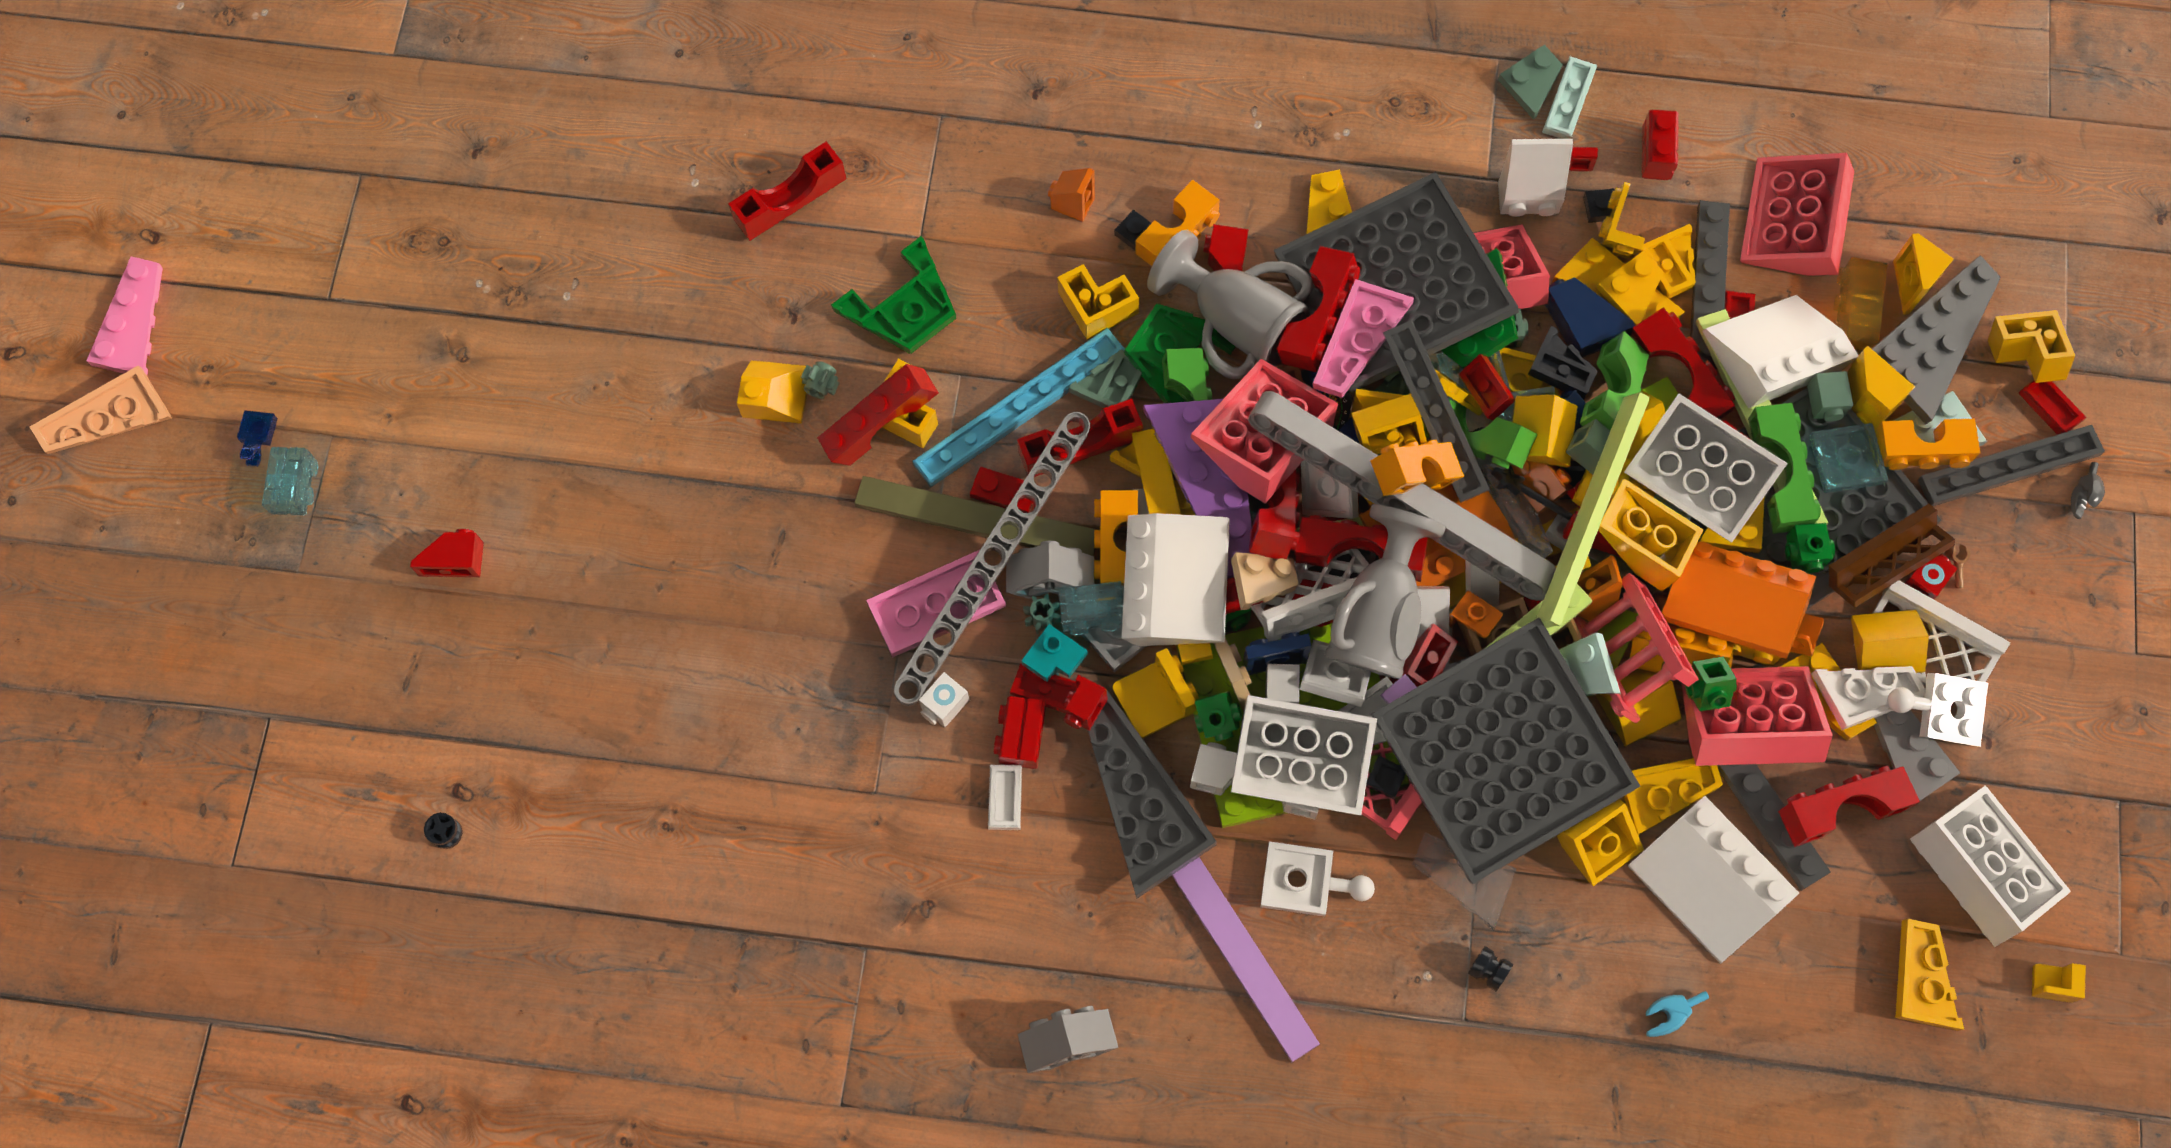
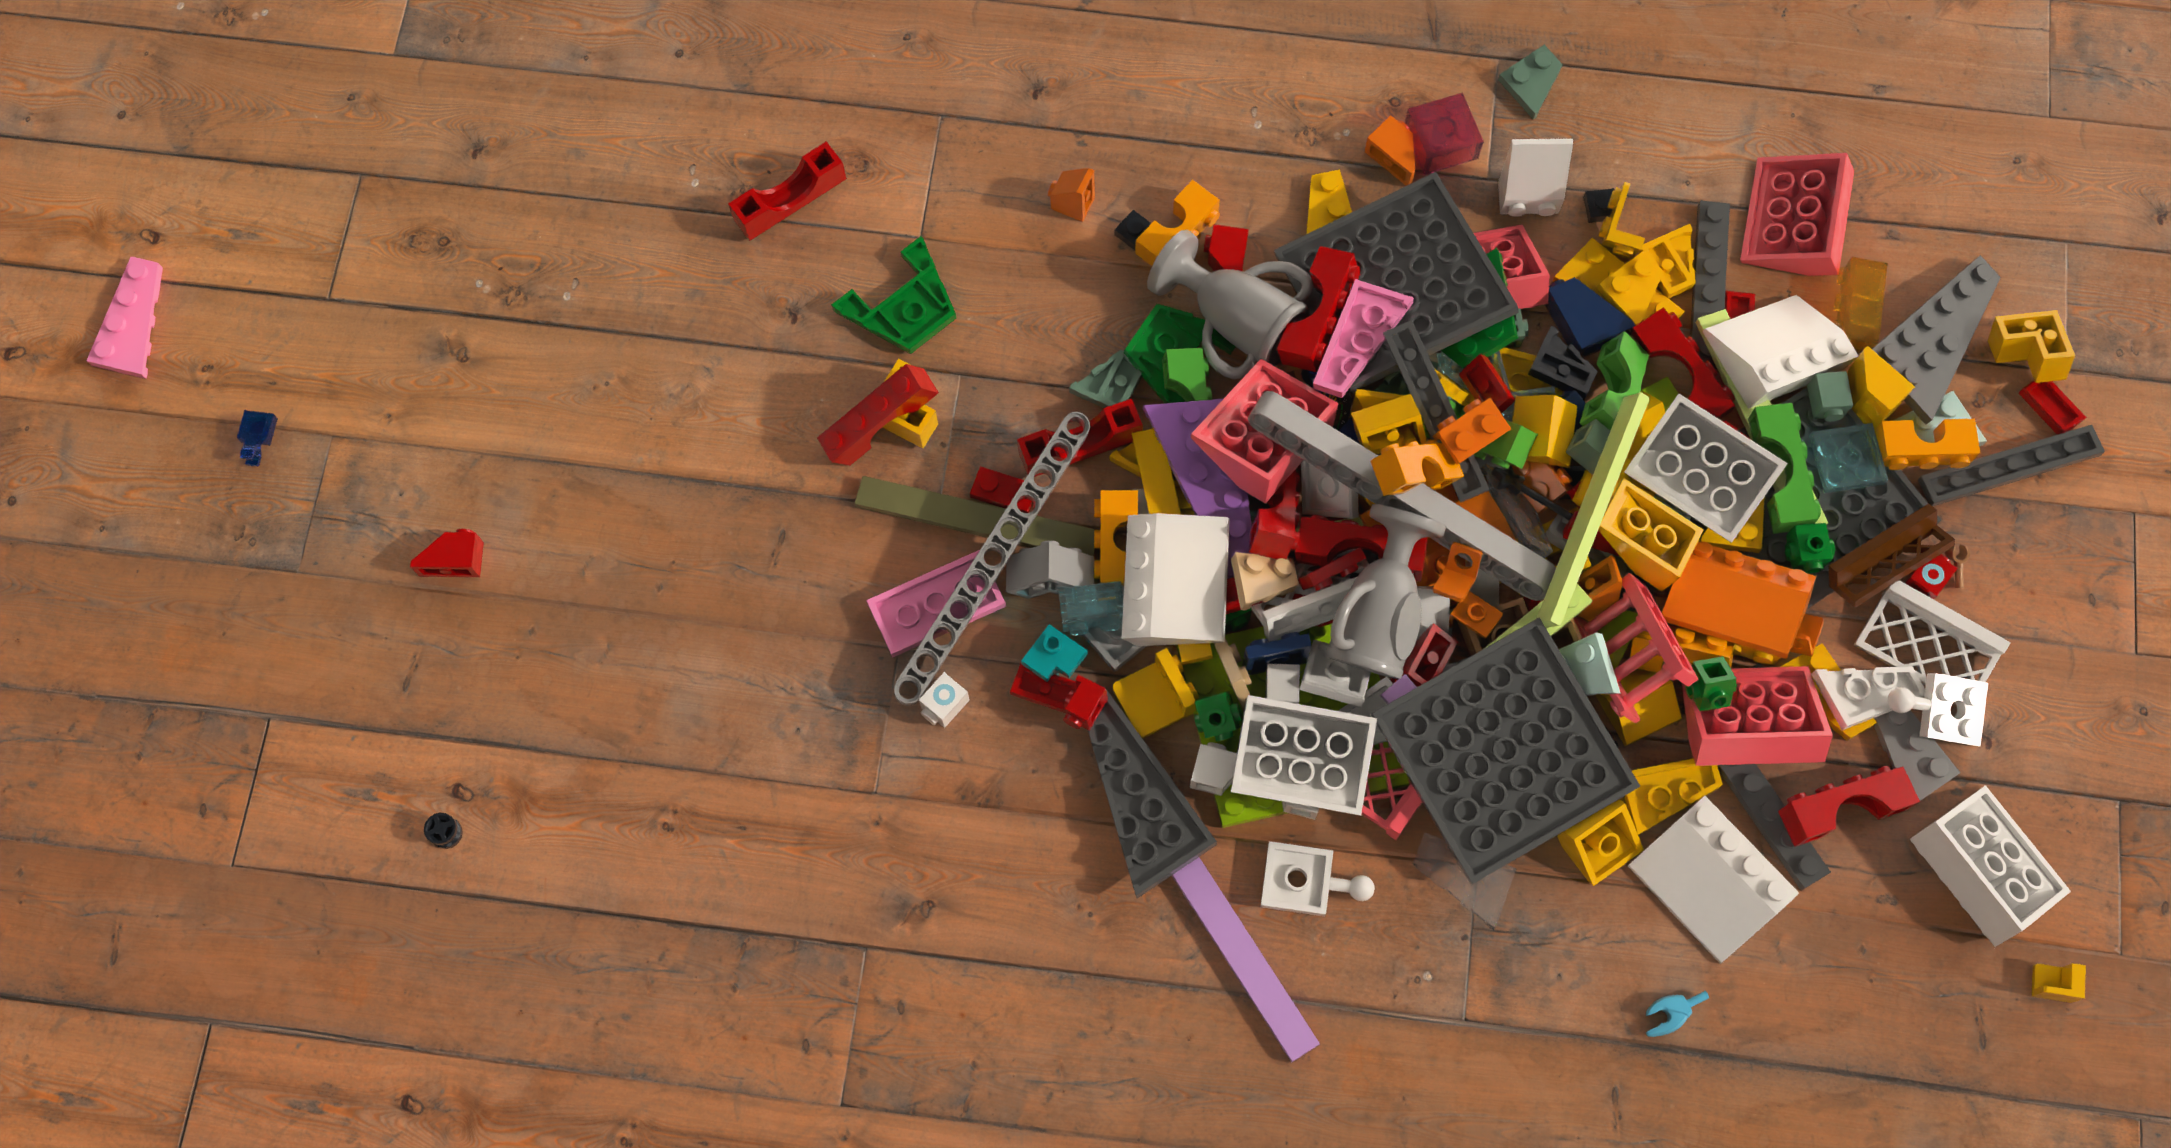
(107, 411): light nougat wing -> none
(289, 481): clear light blue brick -> none
(772, 392): yellow slope -> none
(820, 380): sand green gear -> none
(1005, 797): white tile -> none
(1015, 409): medium azure tile -> none
(1021, 732): red brick -> none
(1047, 608): sand green gear -> none
(1067, 1038): light grey brick -> none
(1095, 306): yellow brick -> none
(1344, 565): none -> red plate
(1386, 777): black tile -> none
(1393, 149): none -> orange slope
(1444, 133): none -> clear pink brick
(1458, 579): none -> orange bracket
(1473, 430): none -> orange bracket
(1488, 966): black wheel -> none
(1569, 98): light aqua tile -> none
(1583, 158): red tile -> none
(1660, 144): red brick -> none
(1890, 640): yellow slope -> none
(1918, 269): yellow slope -> none
(1922, 978): yellow wing -> none
(2089, 490): dark grey hand -> none

